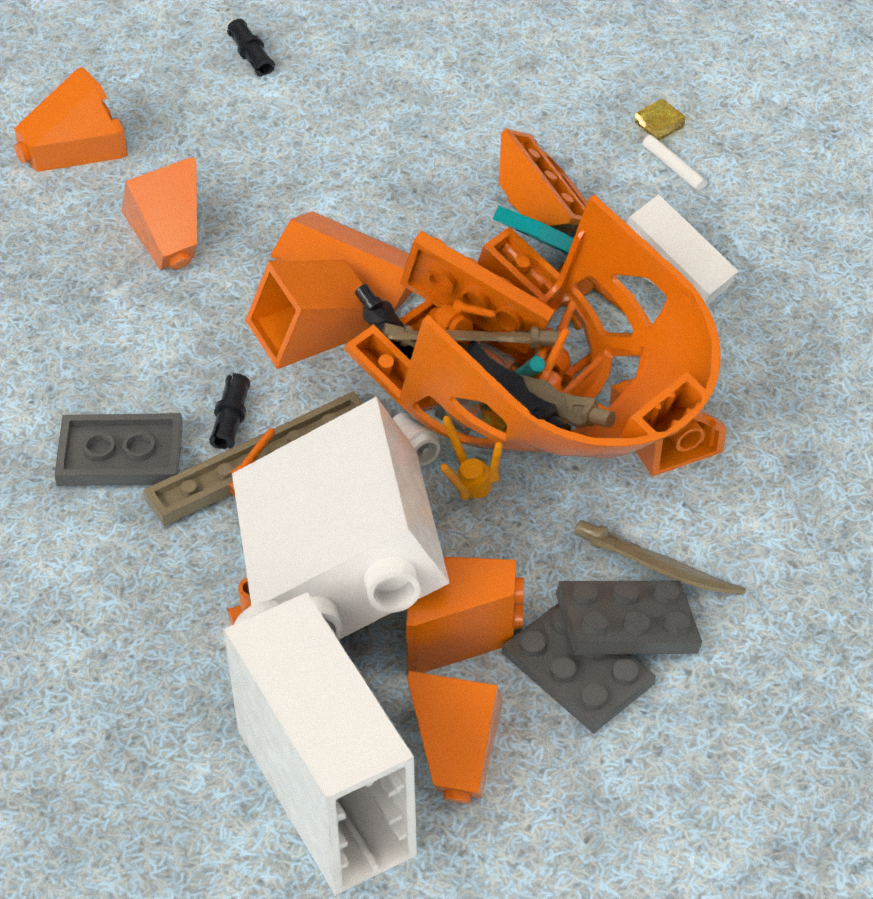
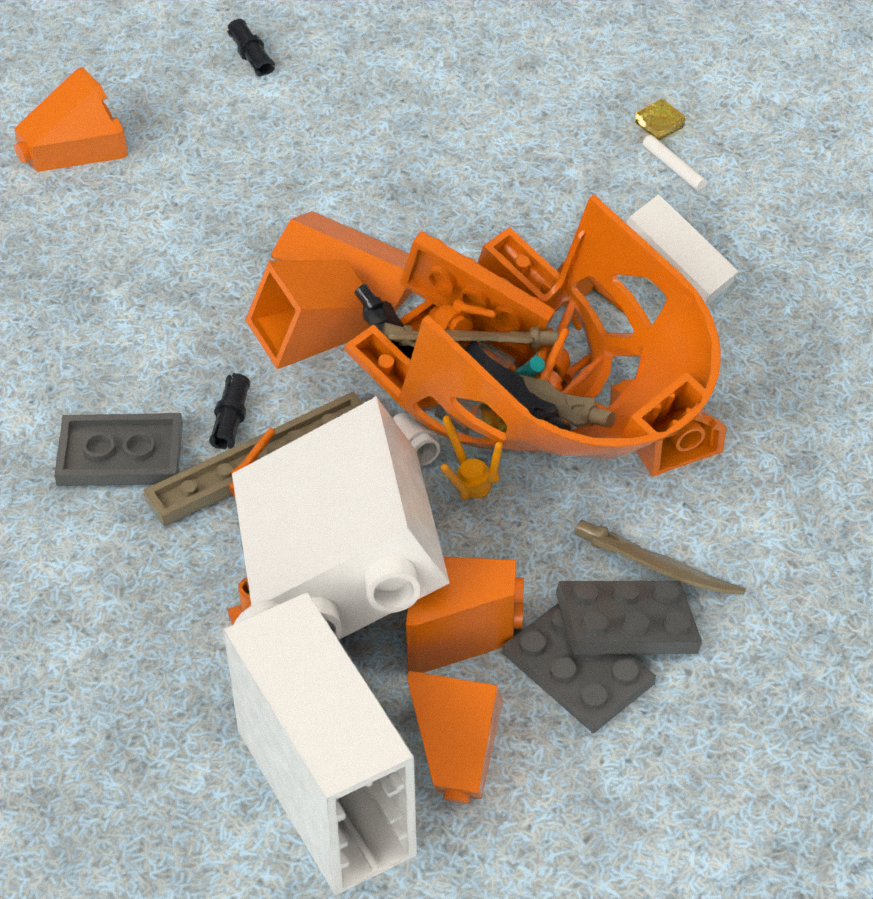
(164, 212): orange slope -> none
(534, 229): teal tile -> none
(538, 183): orange wedge -> none

